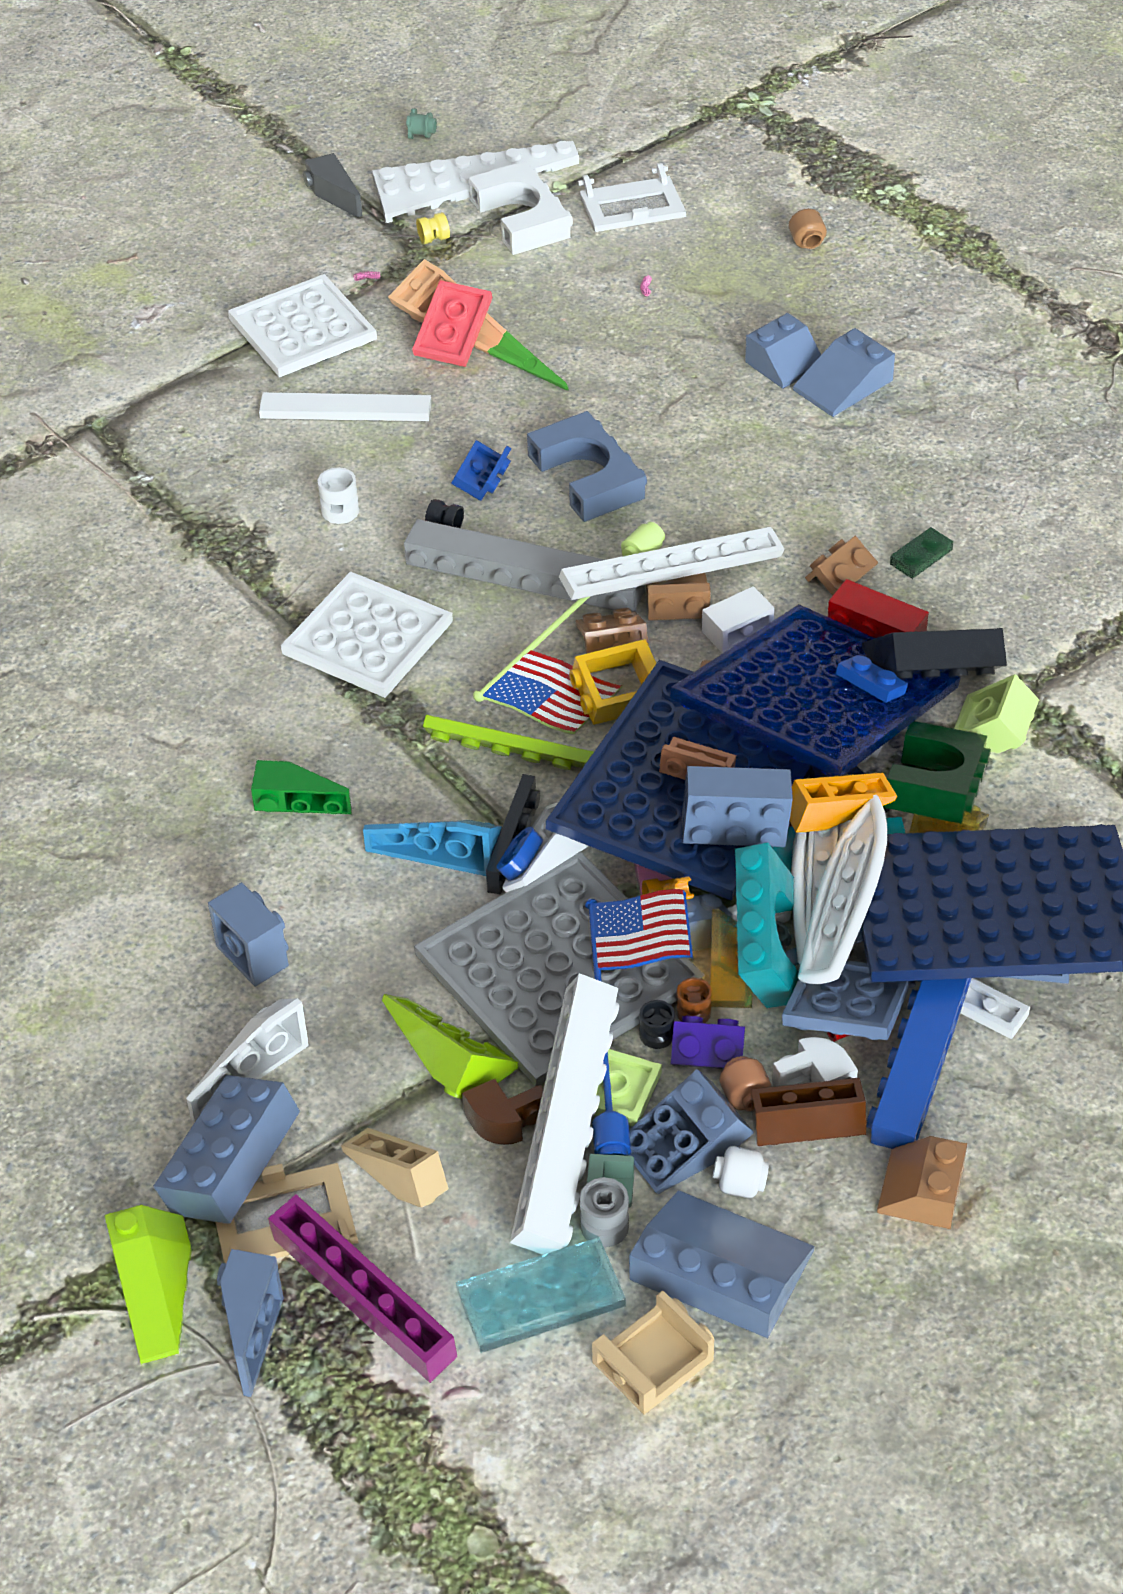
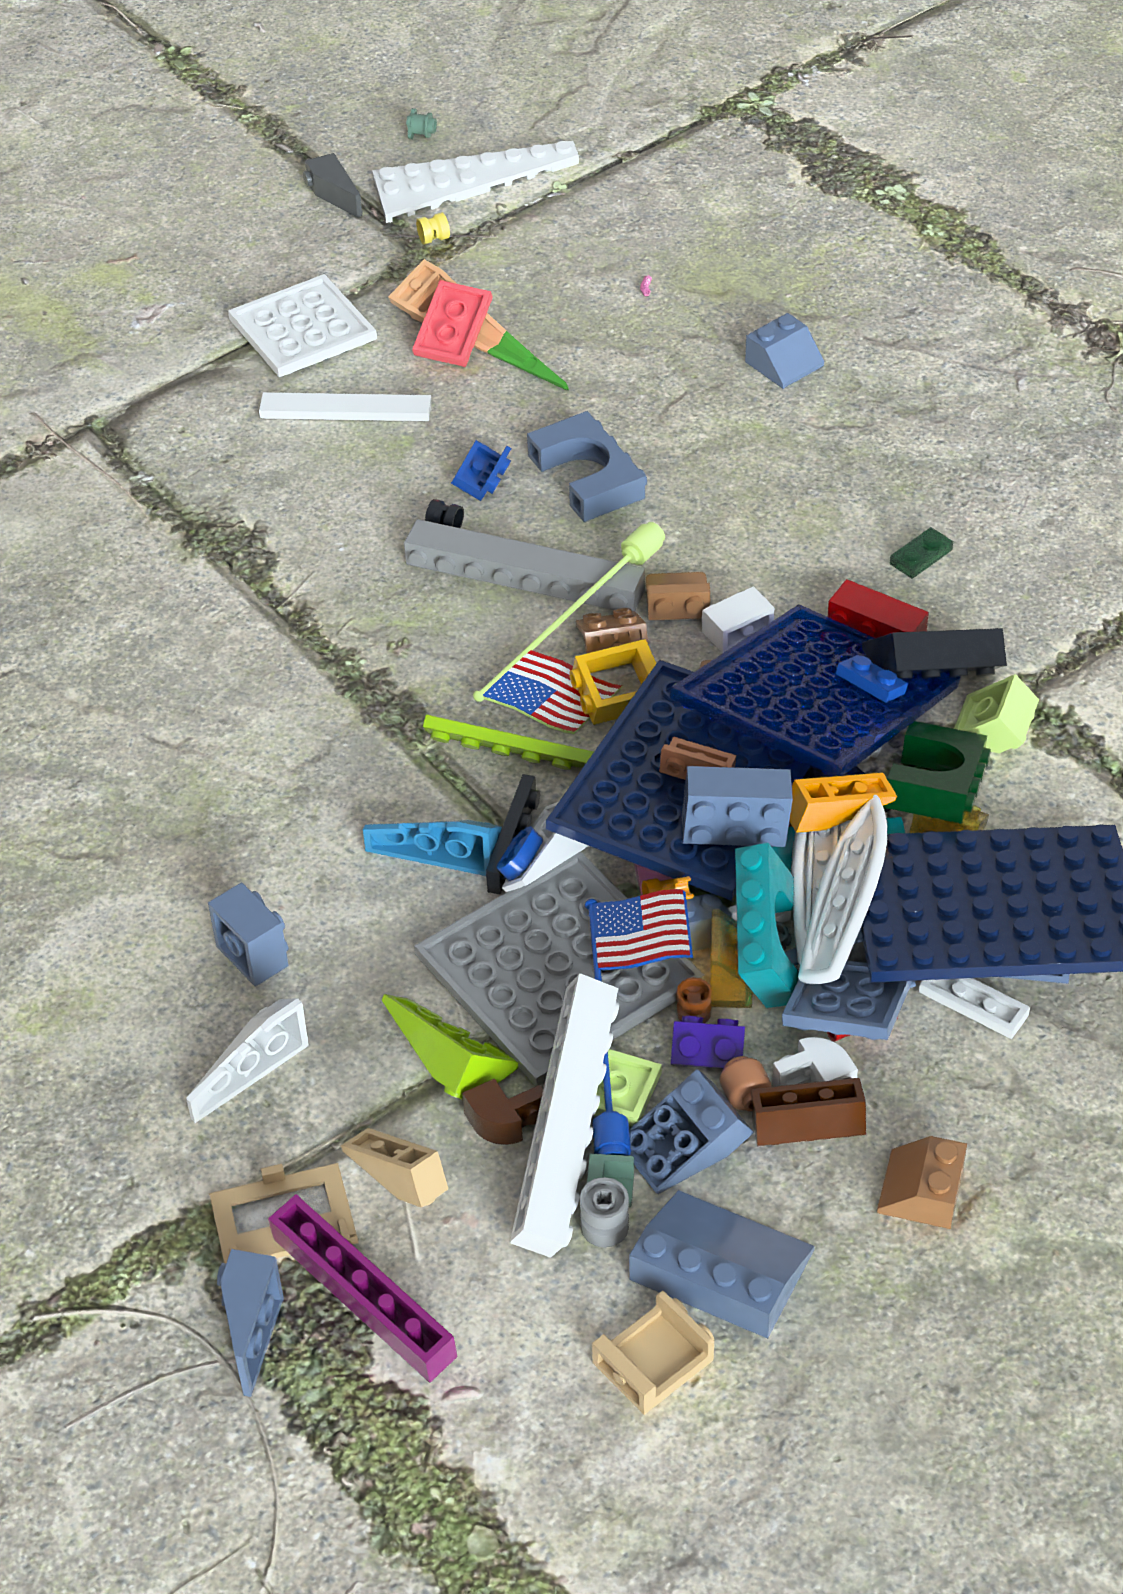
(153, 1267): lime wedge -> none
(227, 1149): sand blue brick -> none
(291, 788): green slope -> none
(338, 495): white wheel -> none
(362, 275): bright pink leg -> none
(367, 634): white plate -> none
(520, 184): white arch -> none
(540, 1294): clear light blue plate -> none
(632, 202): white piece -> none
(656, 1024): black wheel -> none
(670, 563): white plate -> none
(741, 1172): white head -> none
(807, 228): medium nougat head -> none
(846, 372): sand blue slope -> none
(847, 561): medium nougat bracket -> none
(916, 1062): blue brick -> none

